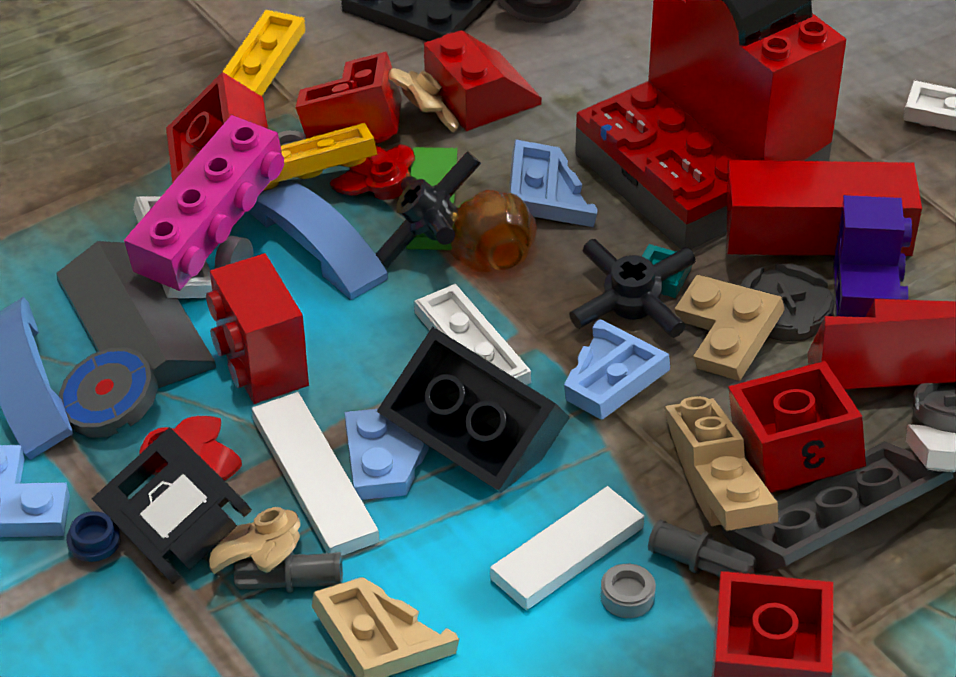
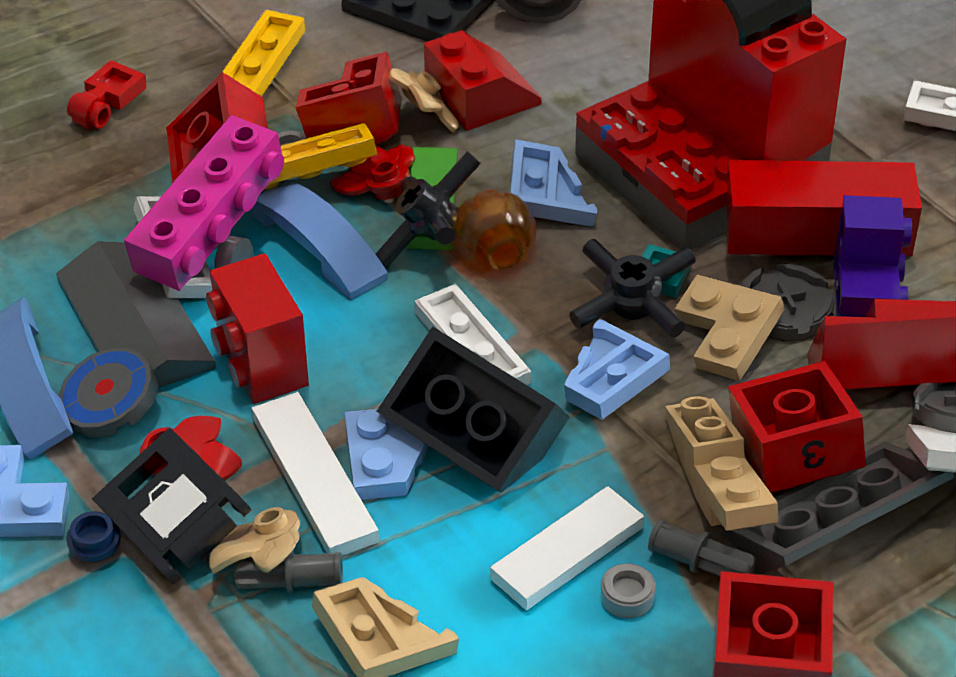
(109, 86): none -> red plate

